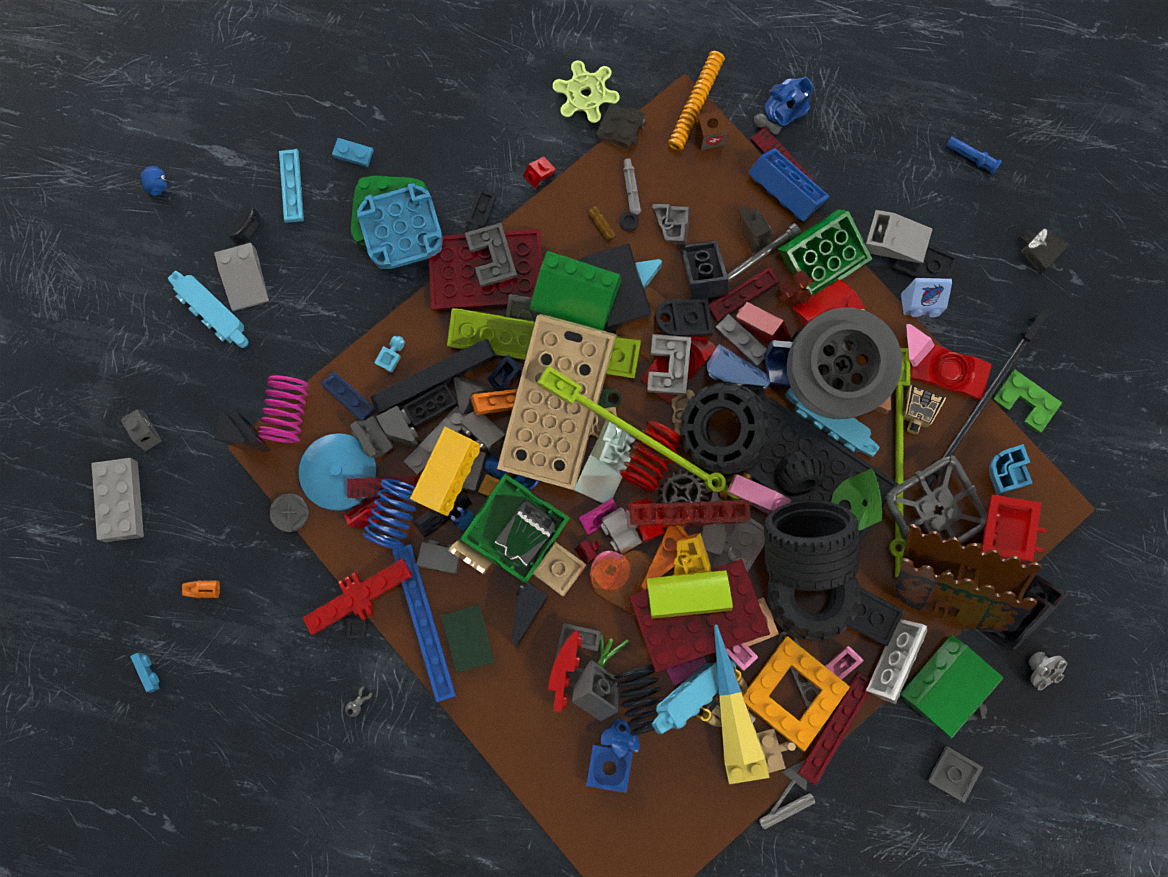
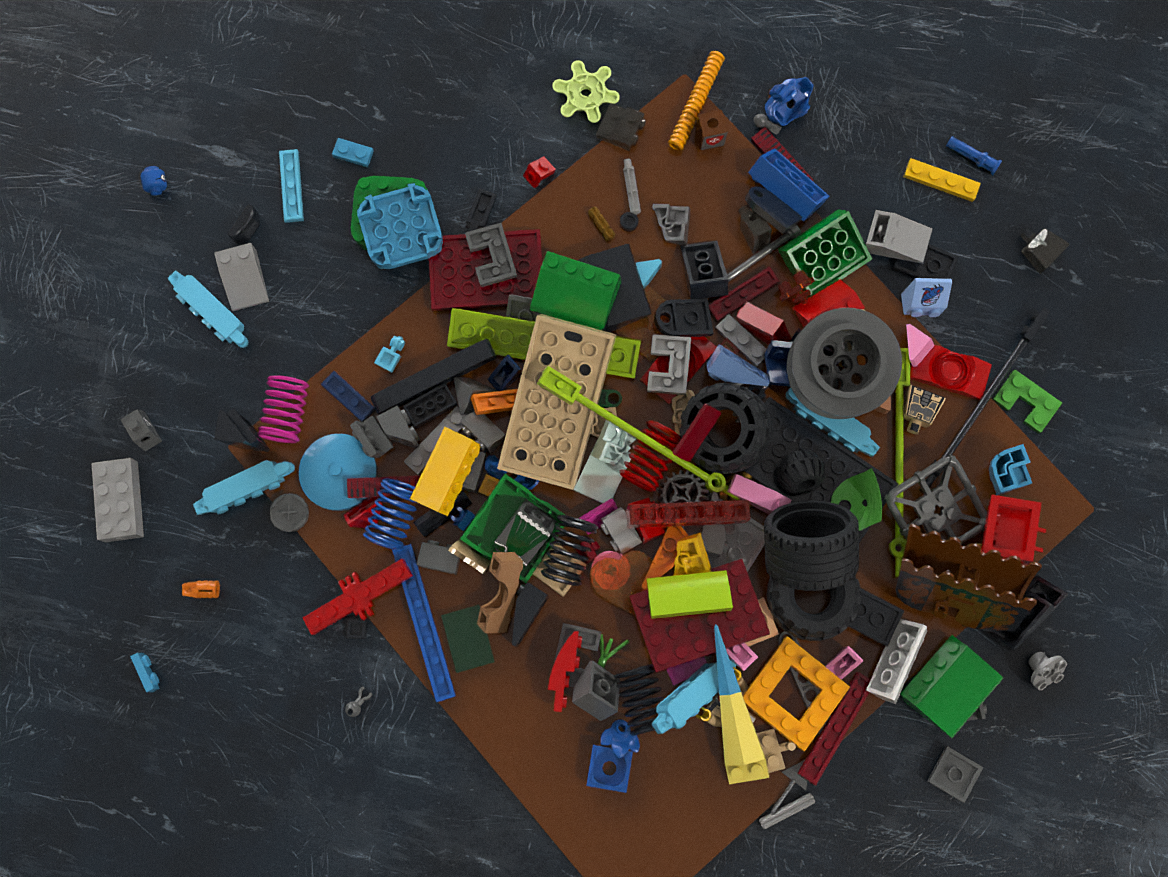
(242, 486): none -> medium azure hinge
(496, 614): none -> medium nougat arch
(568, 521): none -> black piece
(697, 432): none -> dark red slope
(772, 209): none -> black tile
(941, 180): none -> yellow plate

